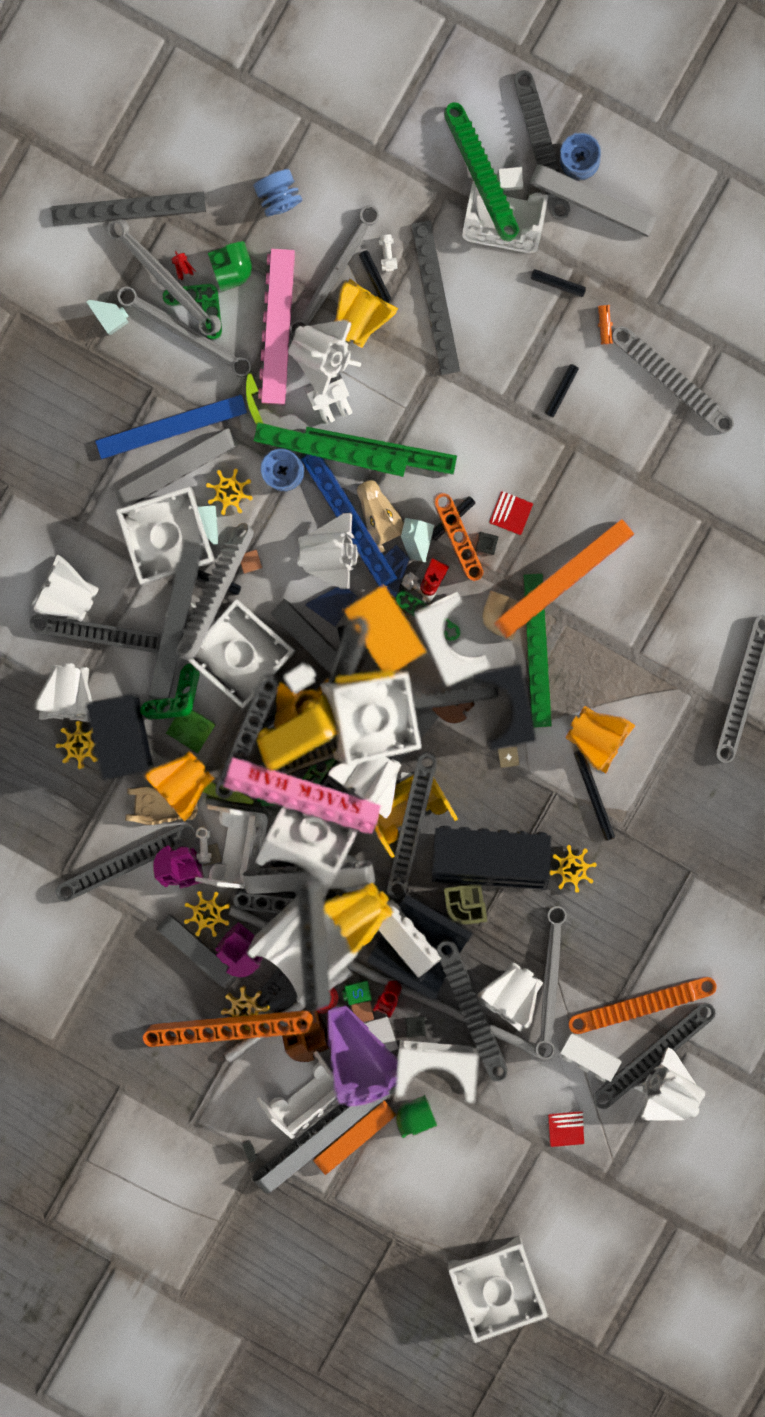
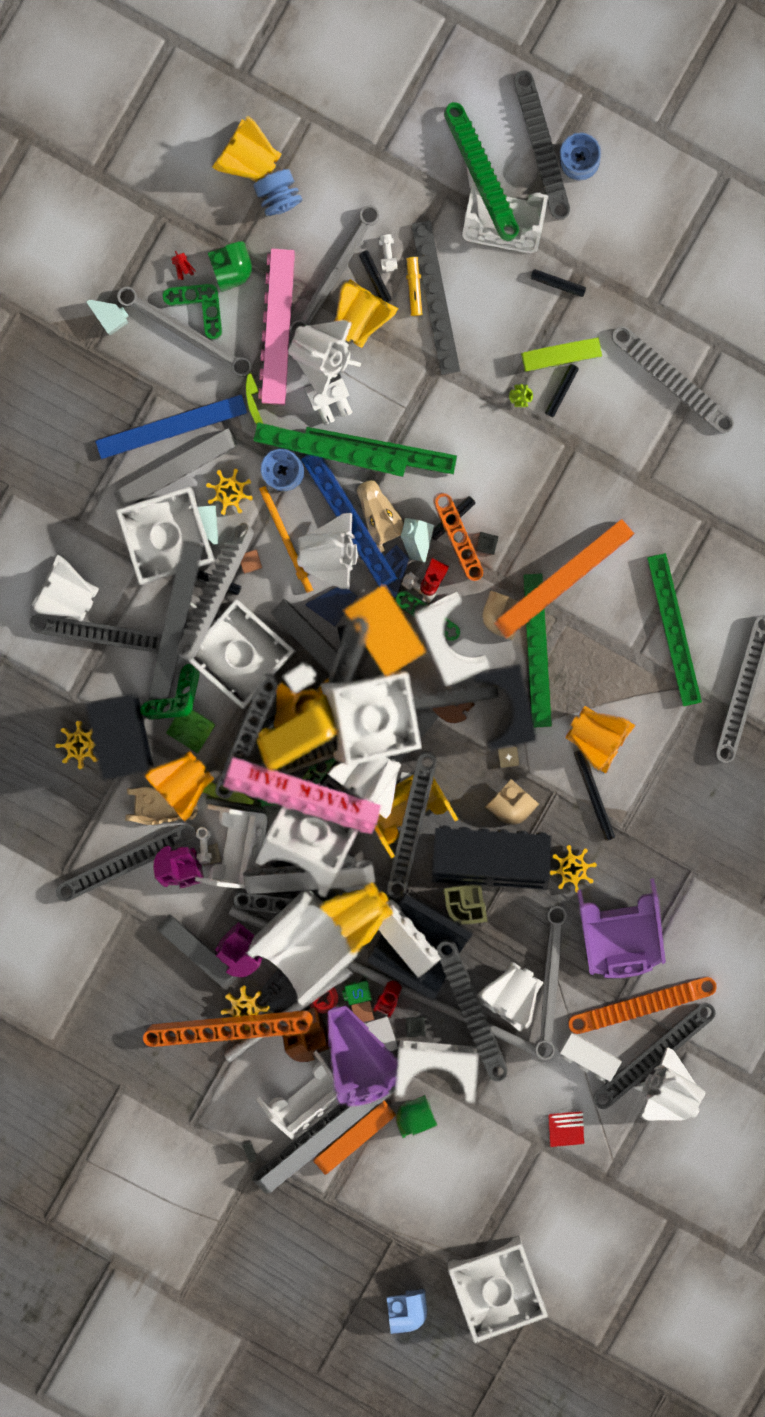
(65, 694): white brick -> none
(128, 208): dark grey plate -> none
(163, 277): light grey piece -> none
(202, 923): yellow gear -> none
(247, 153): none -> yellow brick
(301, 573): none -> light orange bar
(313, 943): dark grey beam -> none
(365, 677): yellow bar -> none
(407, 1311): none -> light blue brick
(414, 286): none -> yellow pin
(510, 178): white brick -> none
(511, 513): red sticker -> none
(512, 804): none -> tan brick
(521, 395): none -> lime gear
(561, 354): none -> lime slope
(592, 200): light grey beam -> none
(605, 324): orange pin -> none
(623, 939): none -> medium lavender windscreen
(674, 629): none -> green plate

